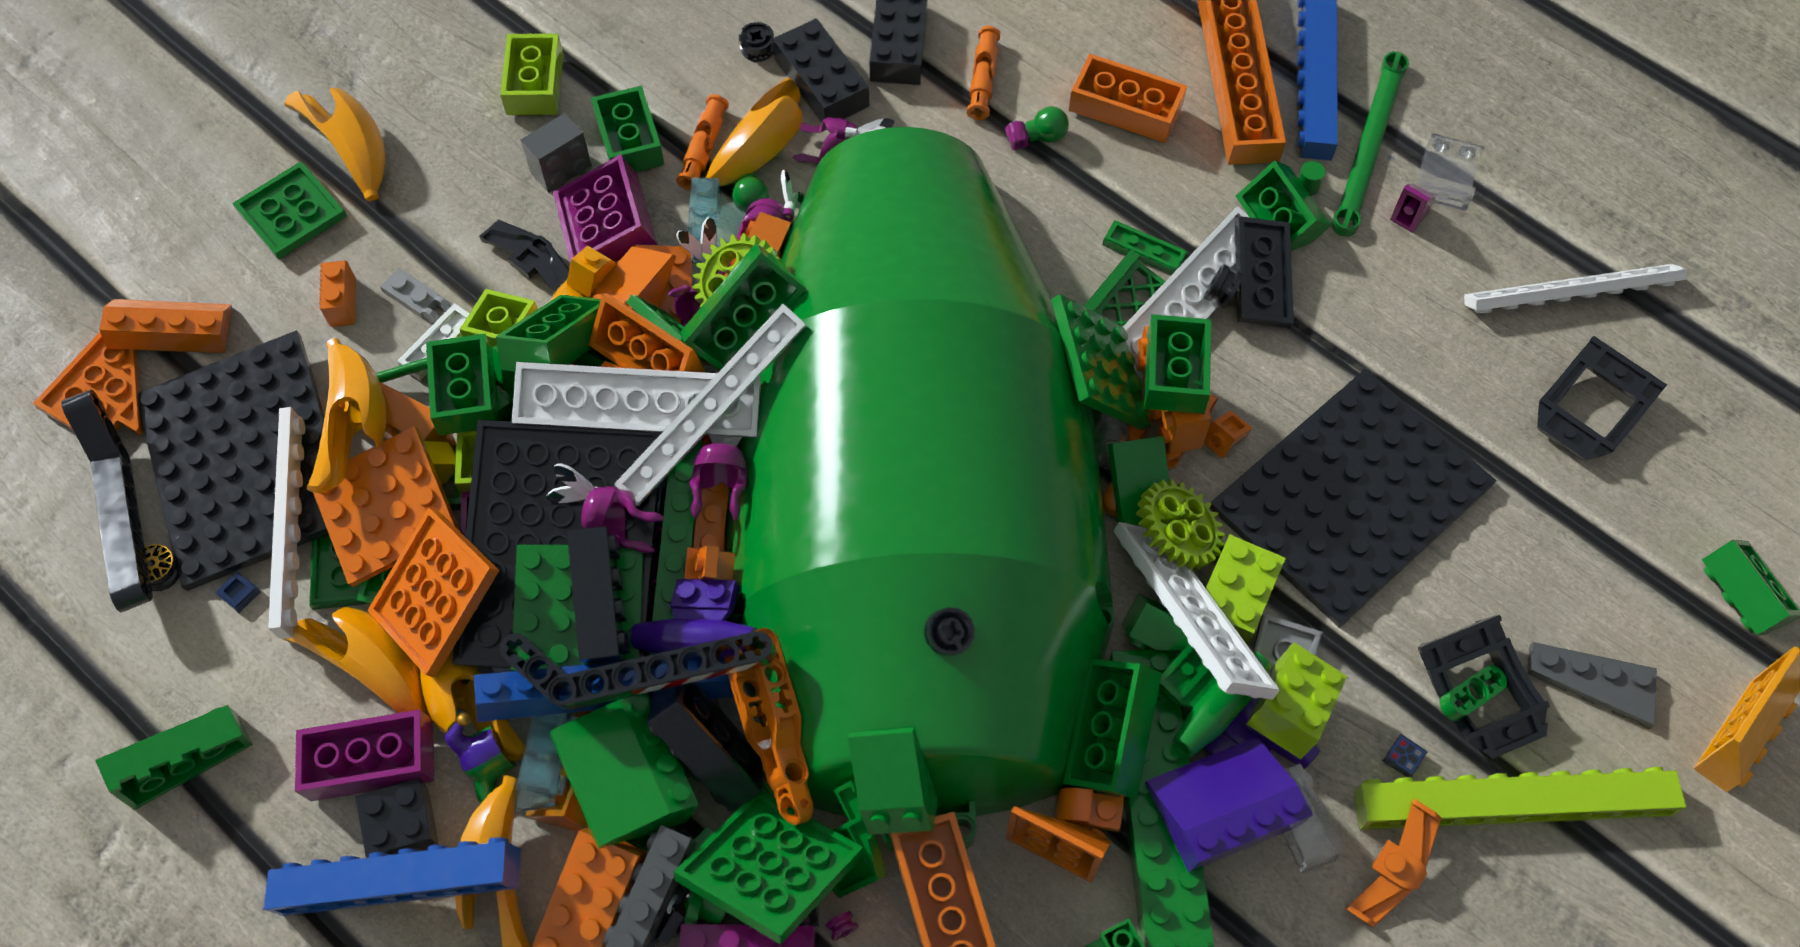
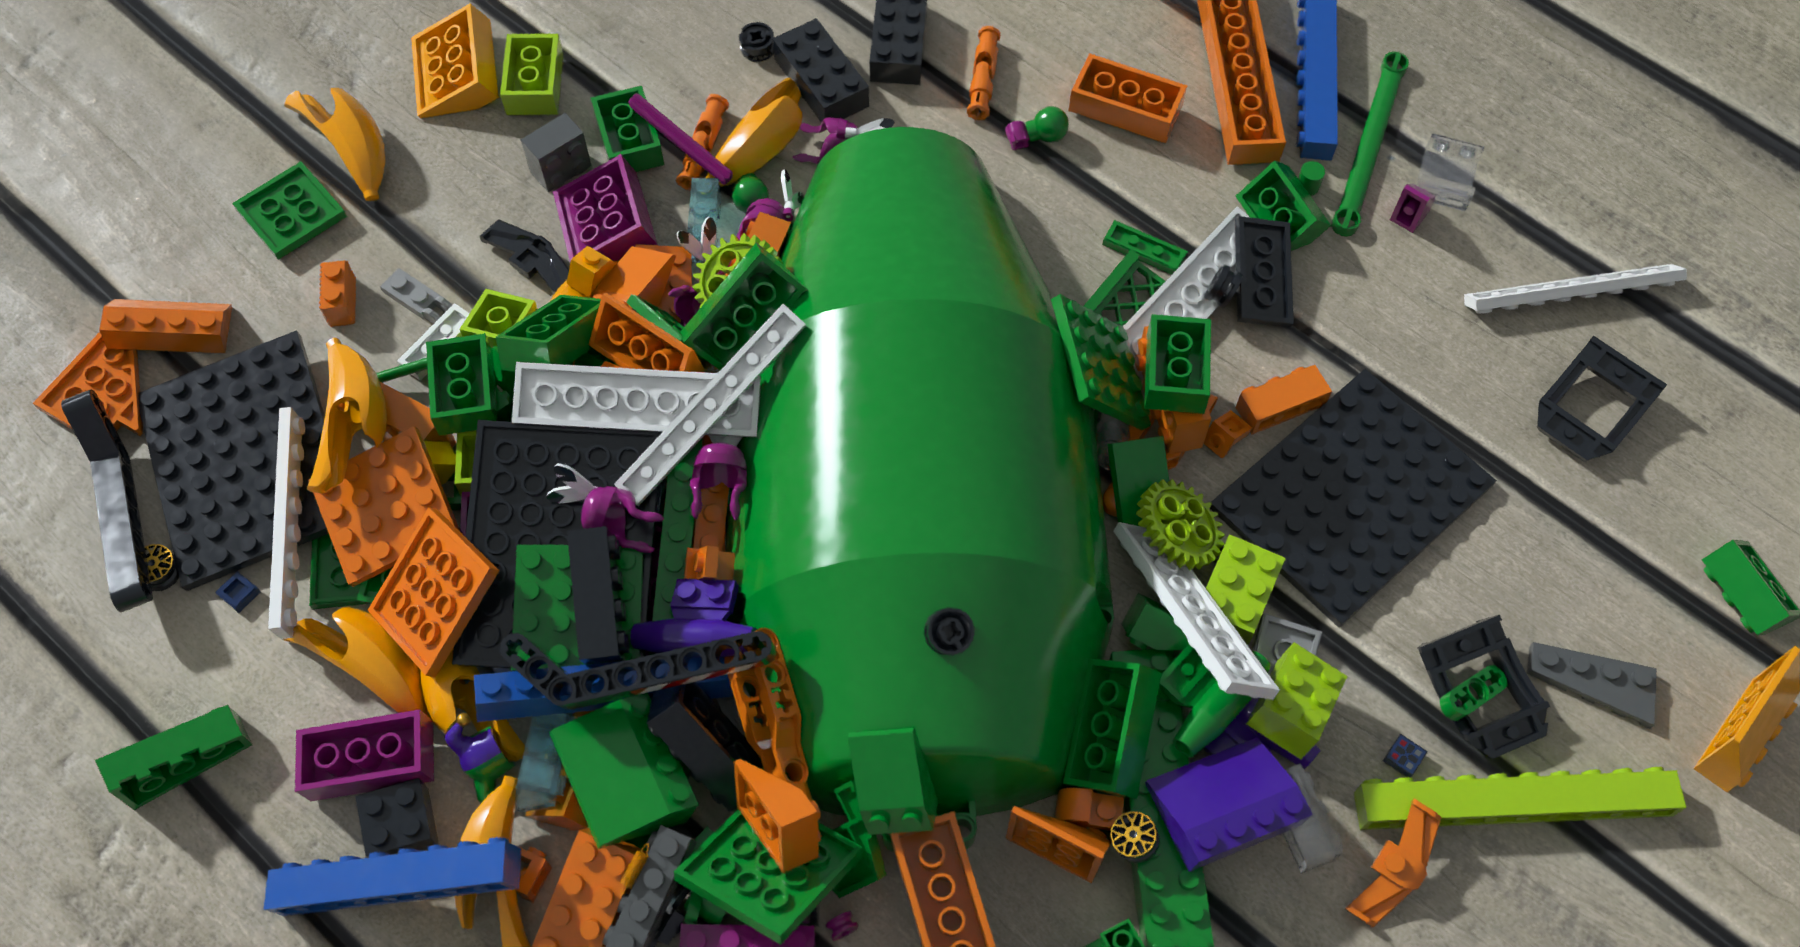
(454, 64): none -> light orange slope
(534, 875): none -> orange bracket
(634, 869): none -> light orange piece
(680, 139): none -> magenta axle
(778, 815): none -> orange slope
(1135, 837): none -> wheel
(1283, 398): none -> orange brick

